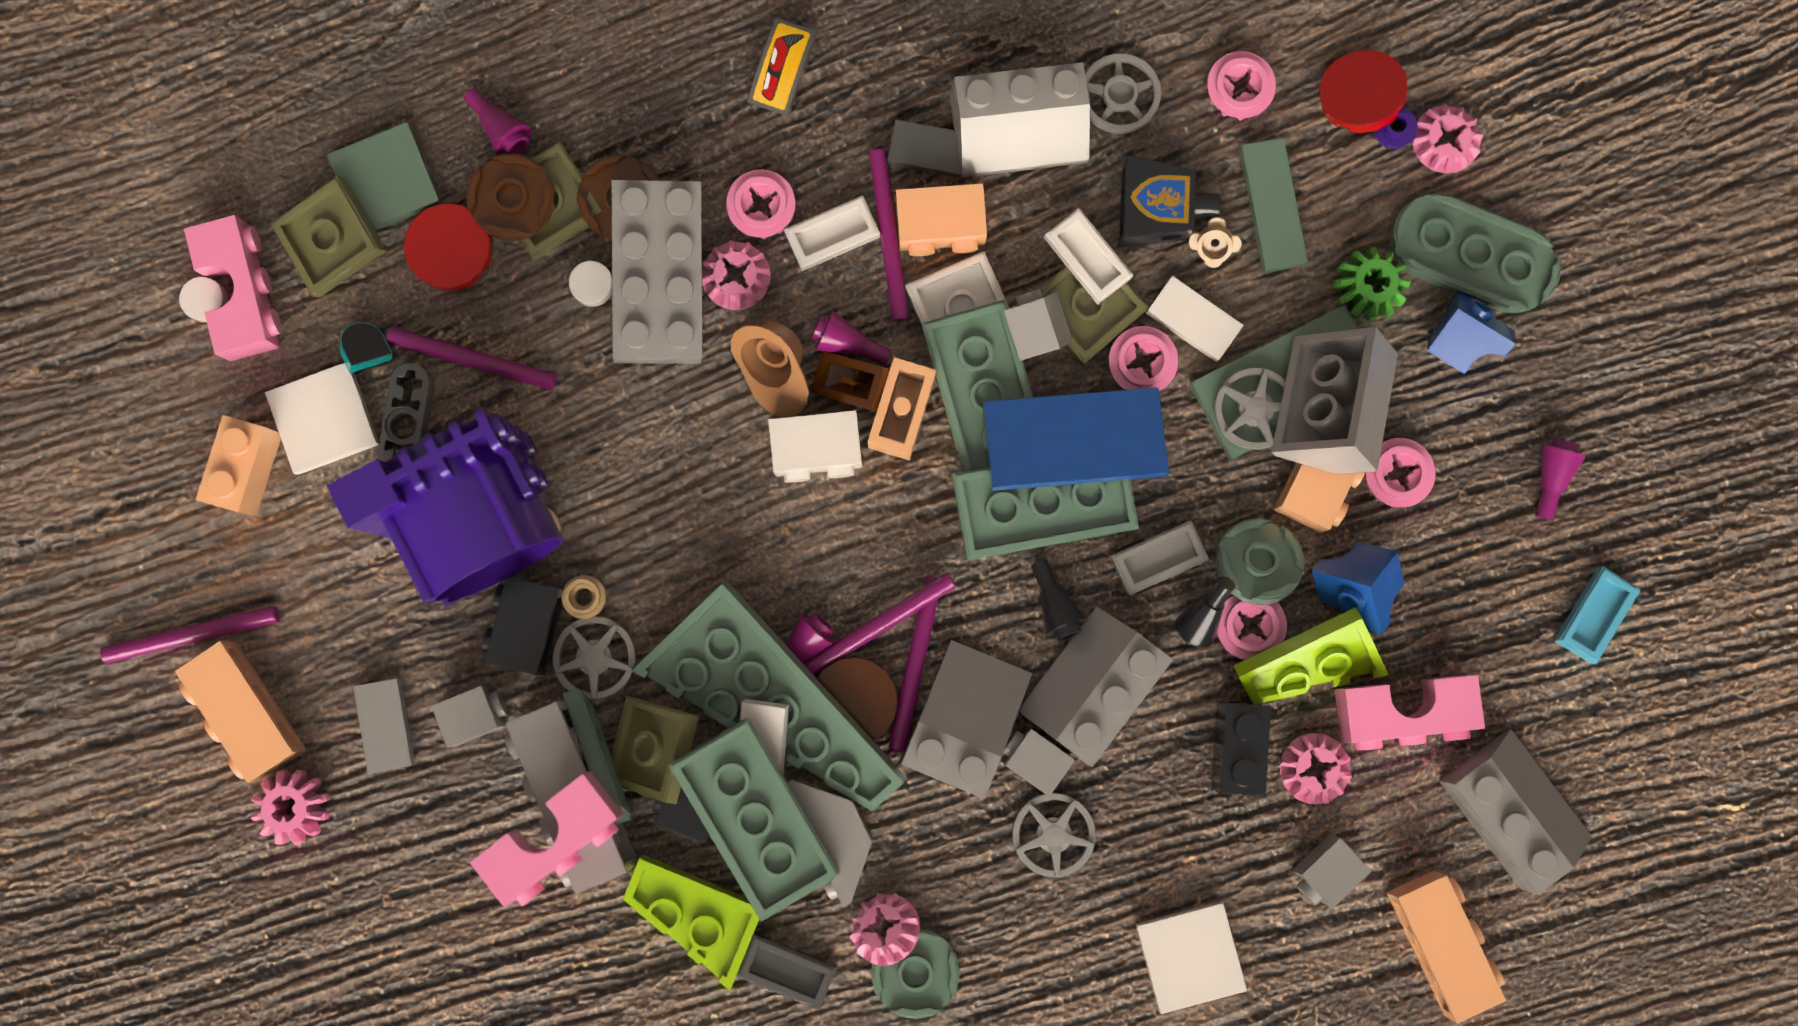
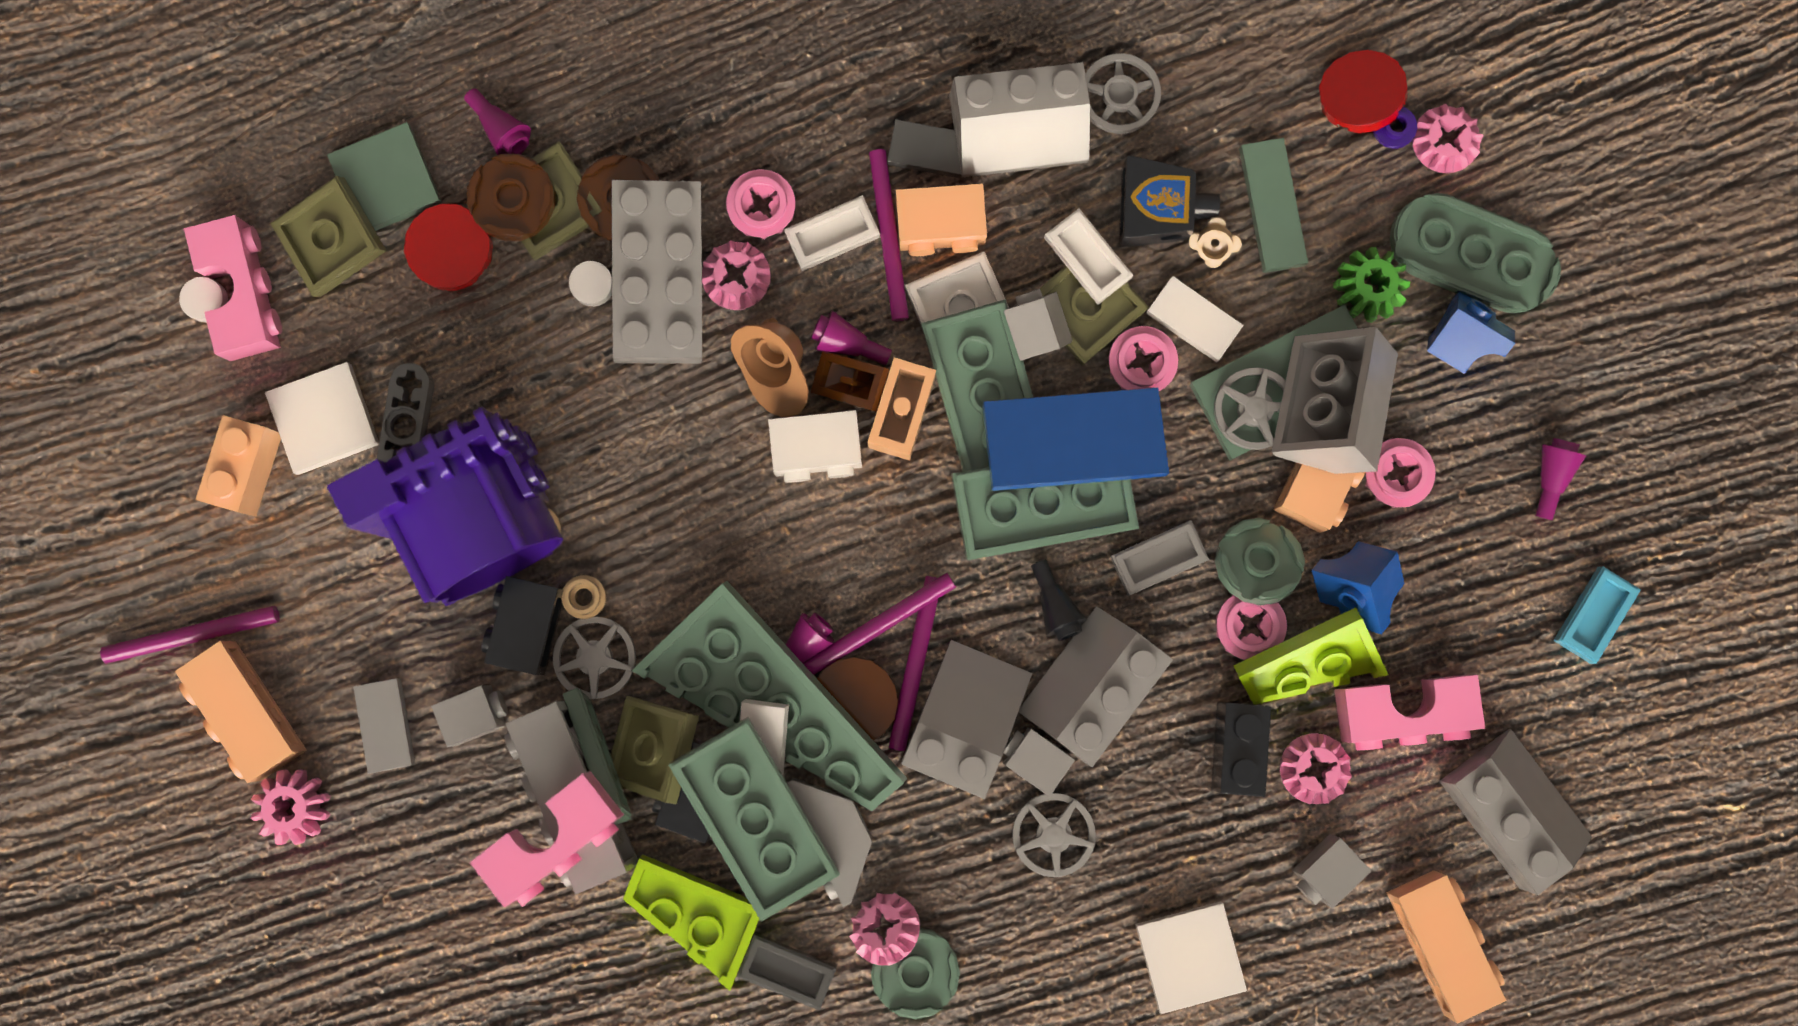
(363, 347): black tile -> none
(471, 358): magenta bar -> none
(782, 66): slope -> none
(1201, 621): black cone -> none
(1260, 83): bright pink gear -> none

